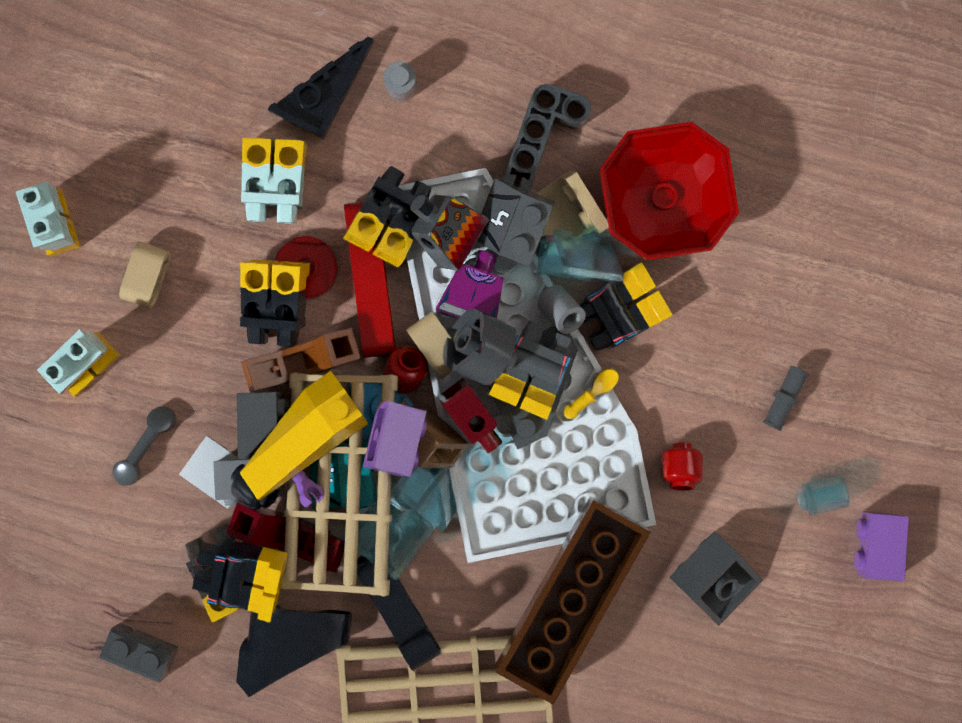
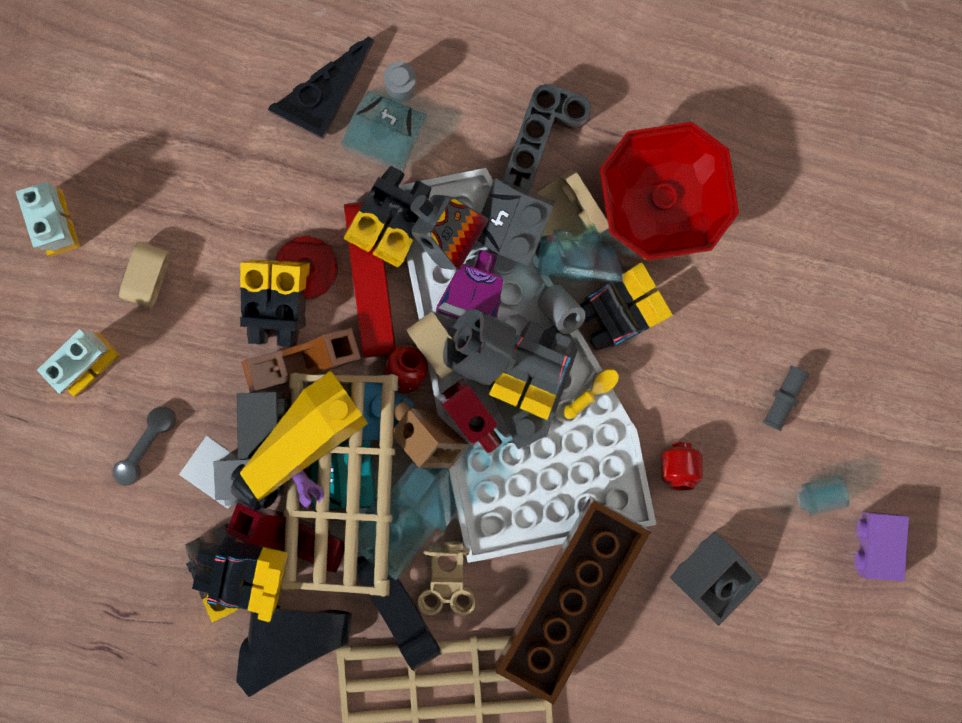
(138, 652): dark grey brick -> none
(267, 188): light aqua hips -> none
(383, 131): none -> clear light blue slope
(395, 439): medium lavender brick -> none
(446, 584): none -> tan piece

